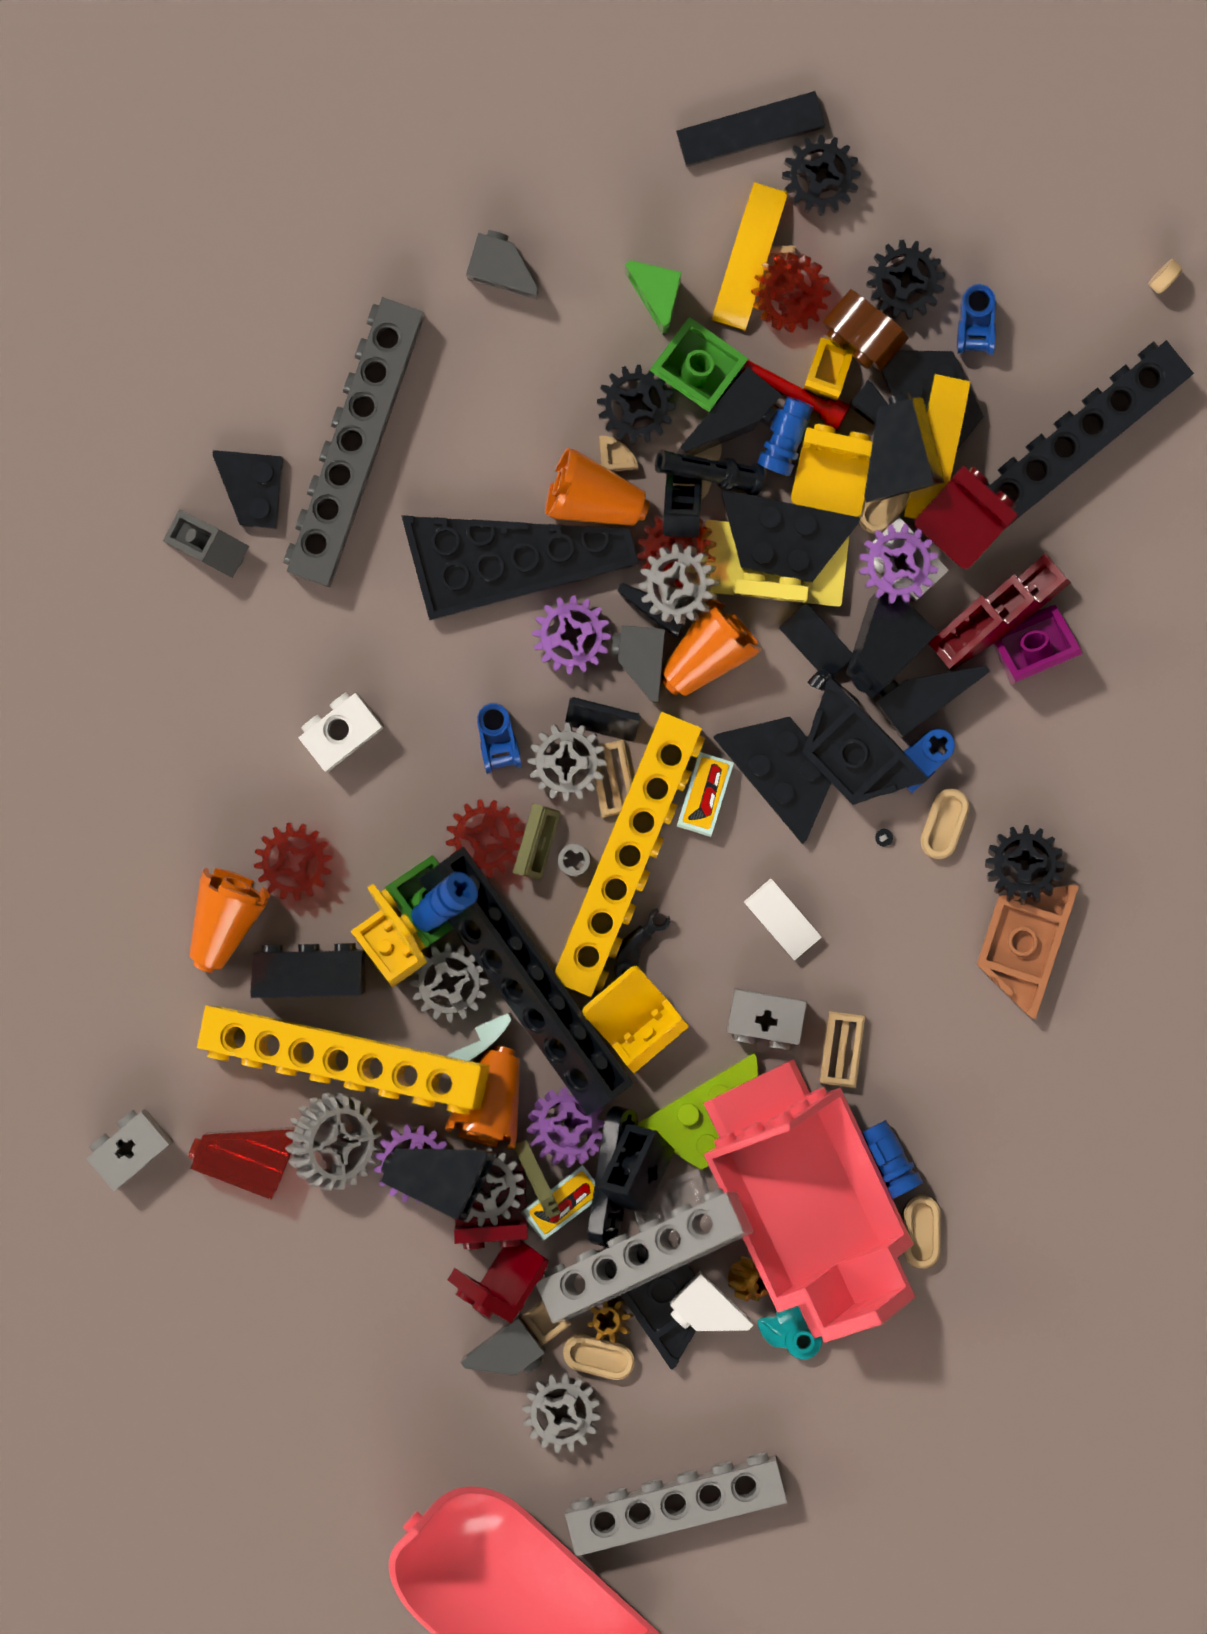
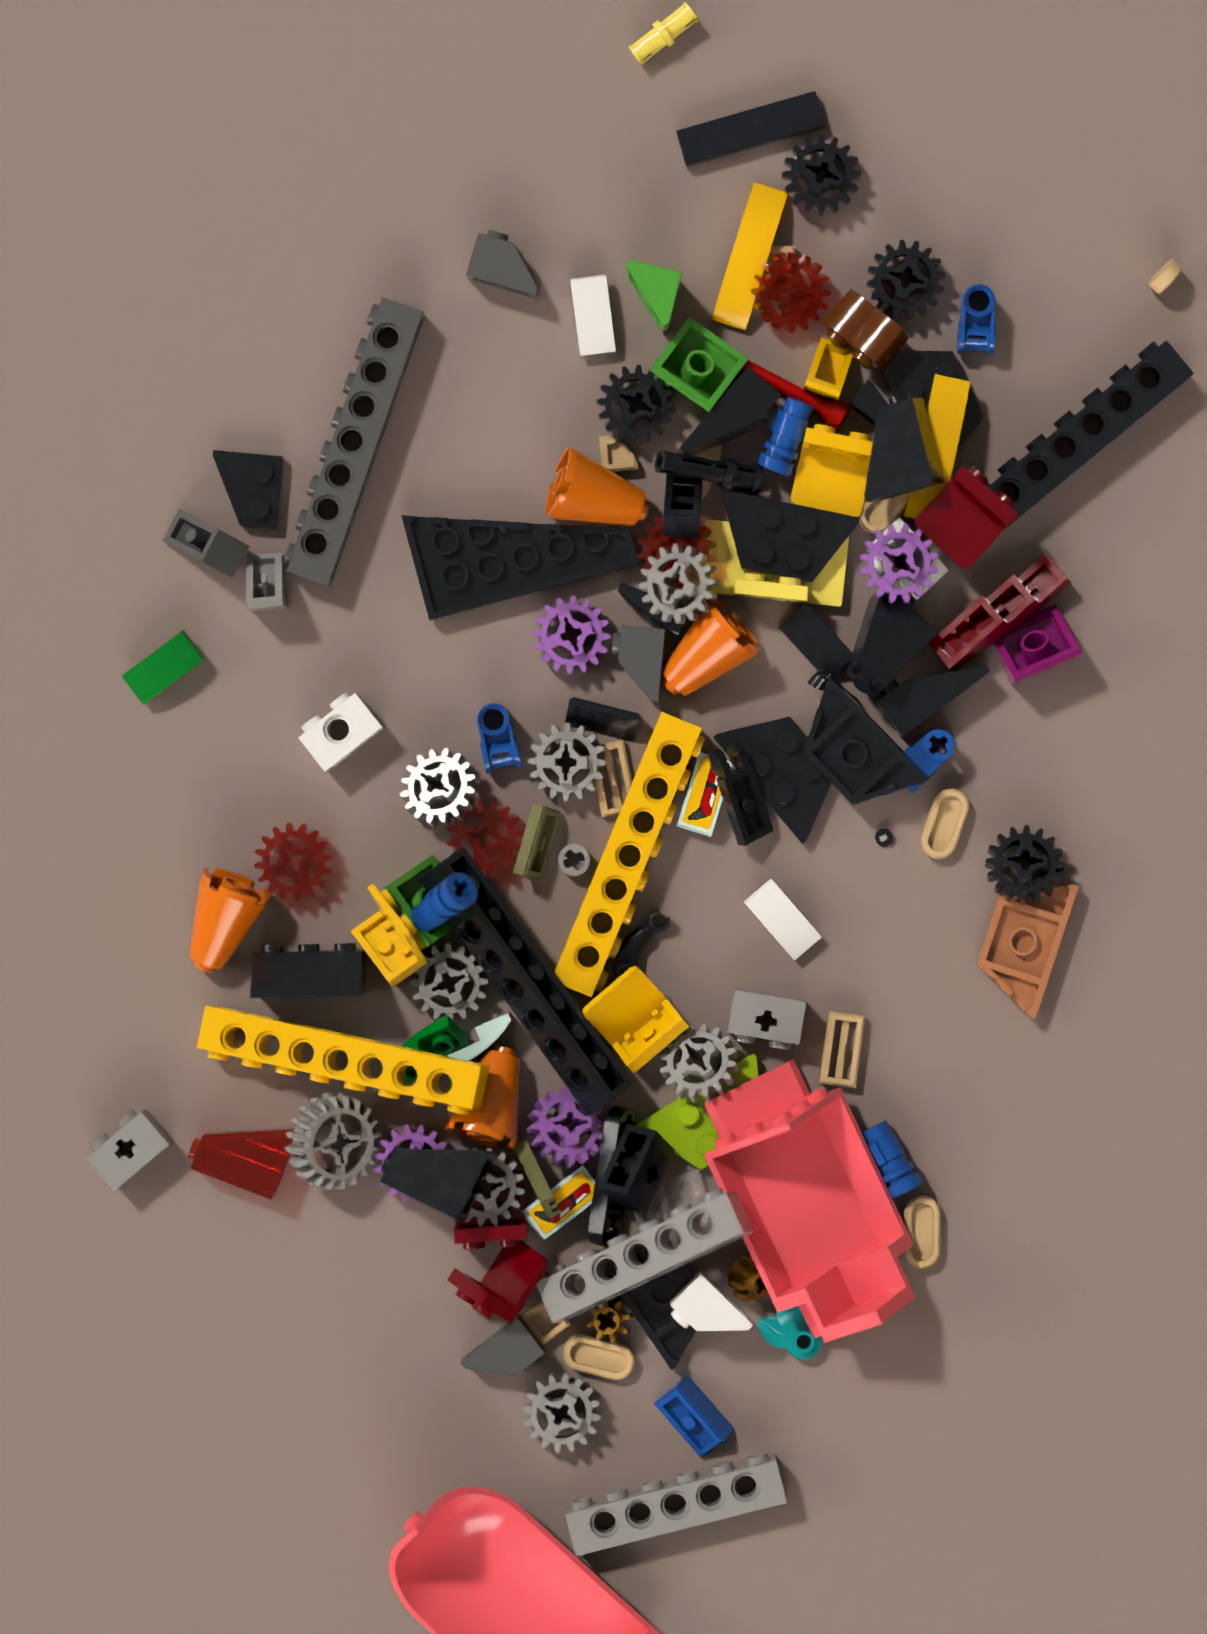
(163, 667): none -> green slope
(265, 582): none -> light grey slope
(437, 803): none -> gear
(438, 1038): none -> green slope
(593, 315): none -> white slope
(663, 33): none -> light yellow pin
(686, 1072): none -> light grey gear
(694, 1416): none -> blue slope
(741, 793): none -> black hinge

